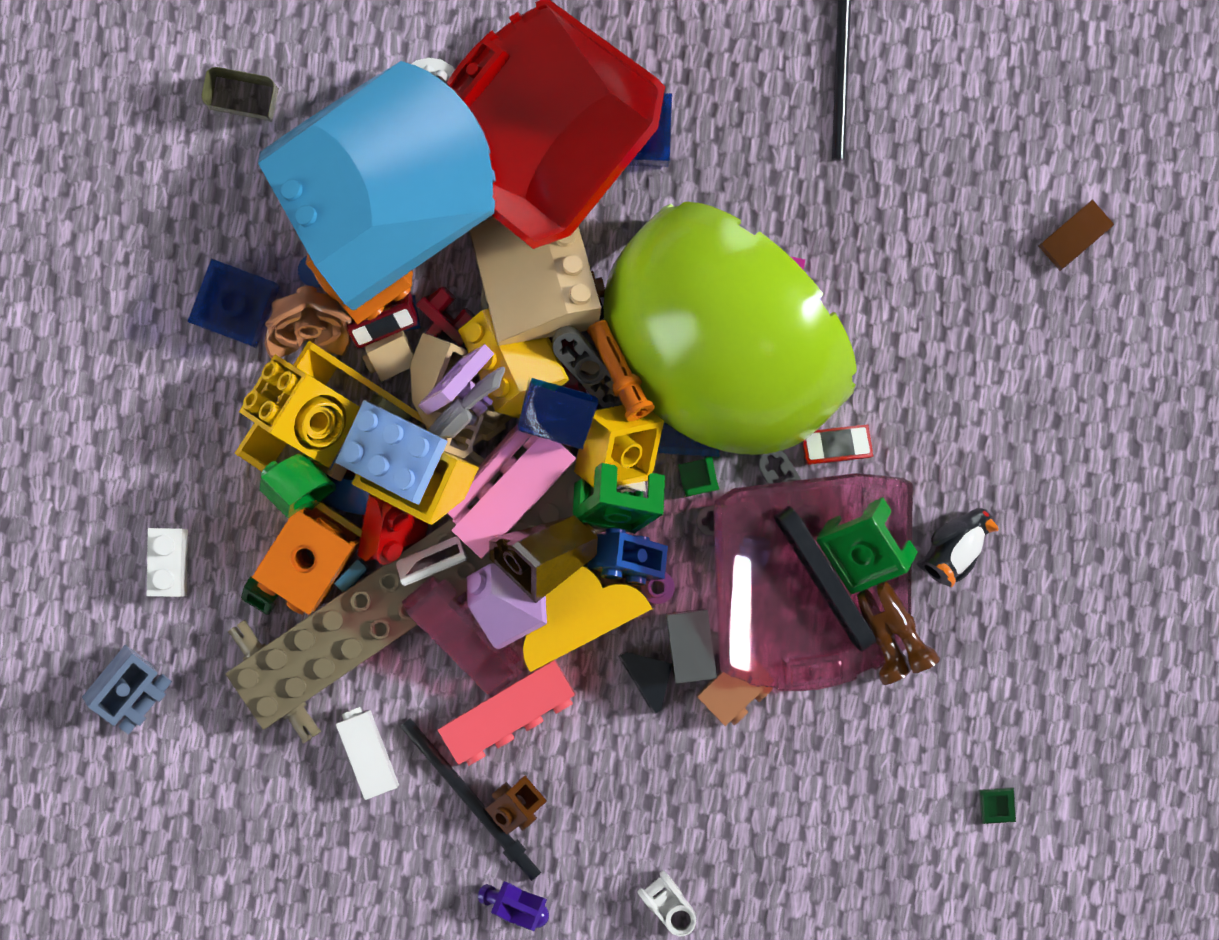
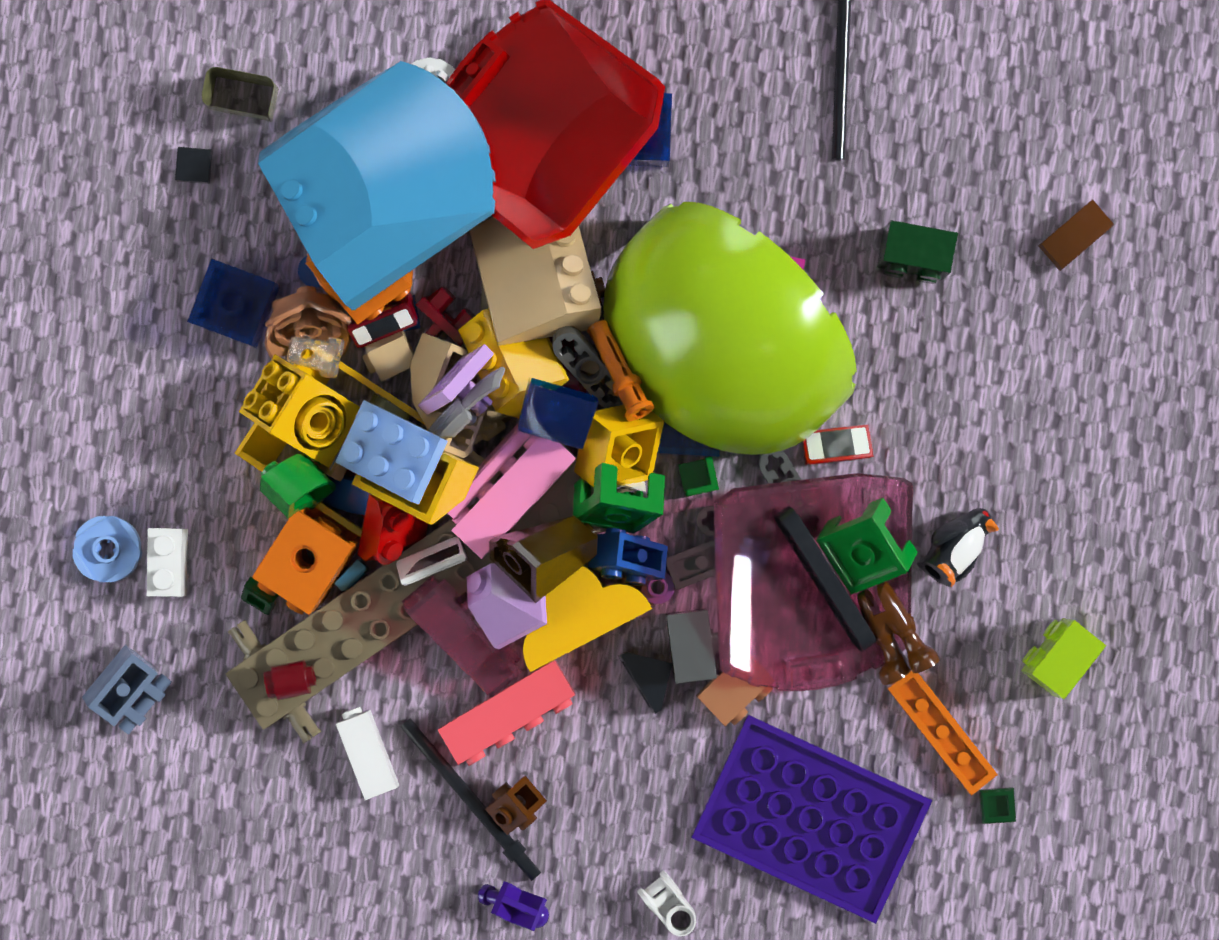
(88, 545): none -> light blue plate
(193, 165): none -> black tile
(289, 680): none -> dark red brick
(325, 354): none -> clear plate
(692, 565): none -> dark grey plate
(811, 818): none -> dark purple plate
(916, 251): none -> dark green brick
(942, 732): none -> orange plate
(1062, 657): none -> lime brick

